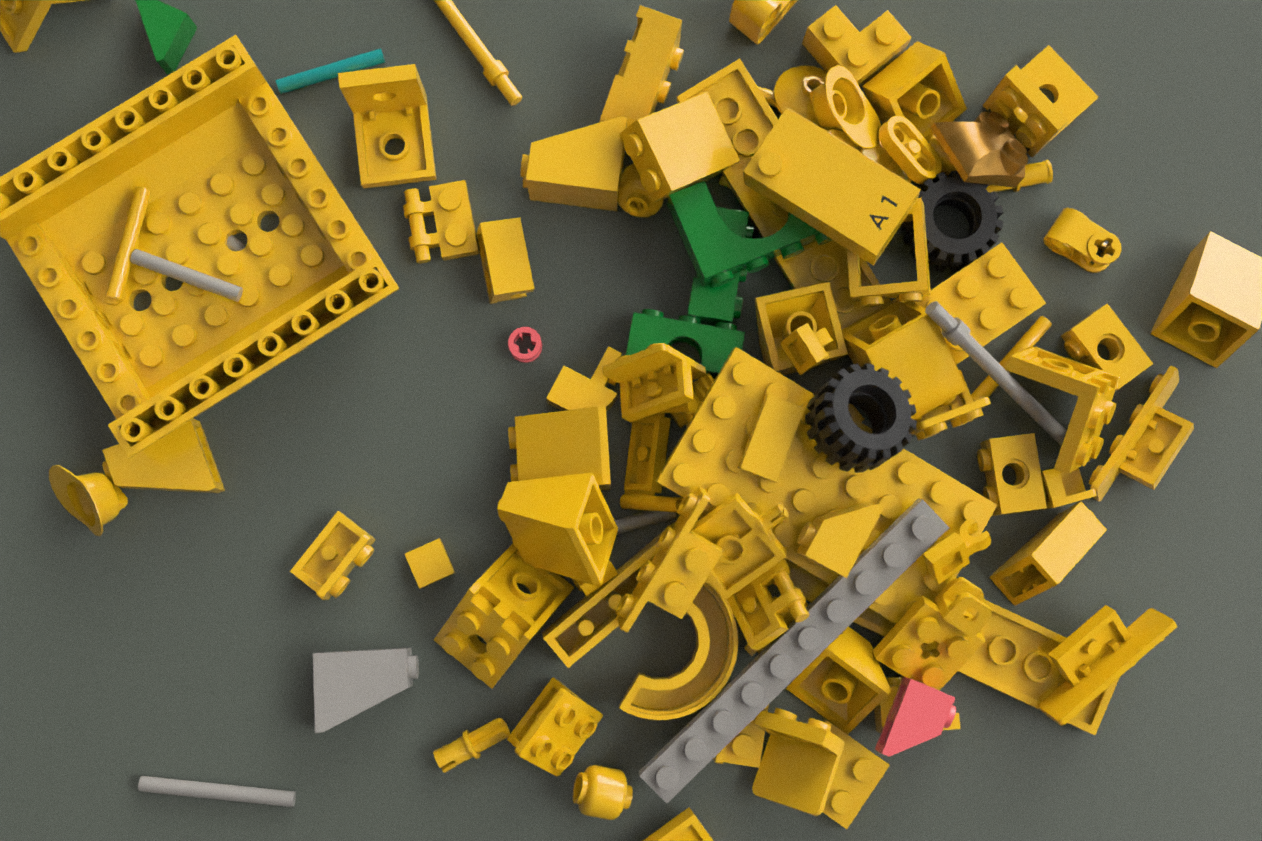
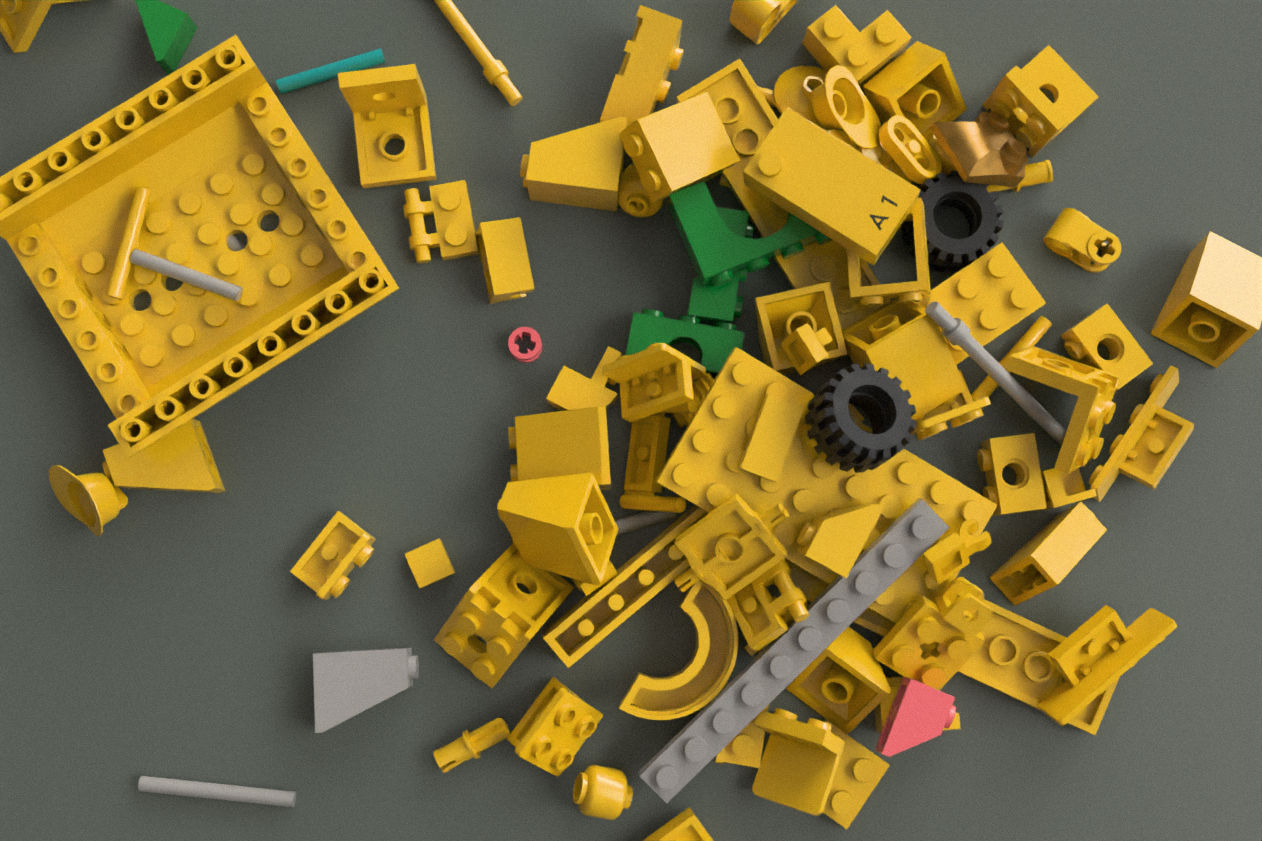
(677, 568): yellow bracket -> none

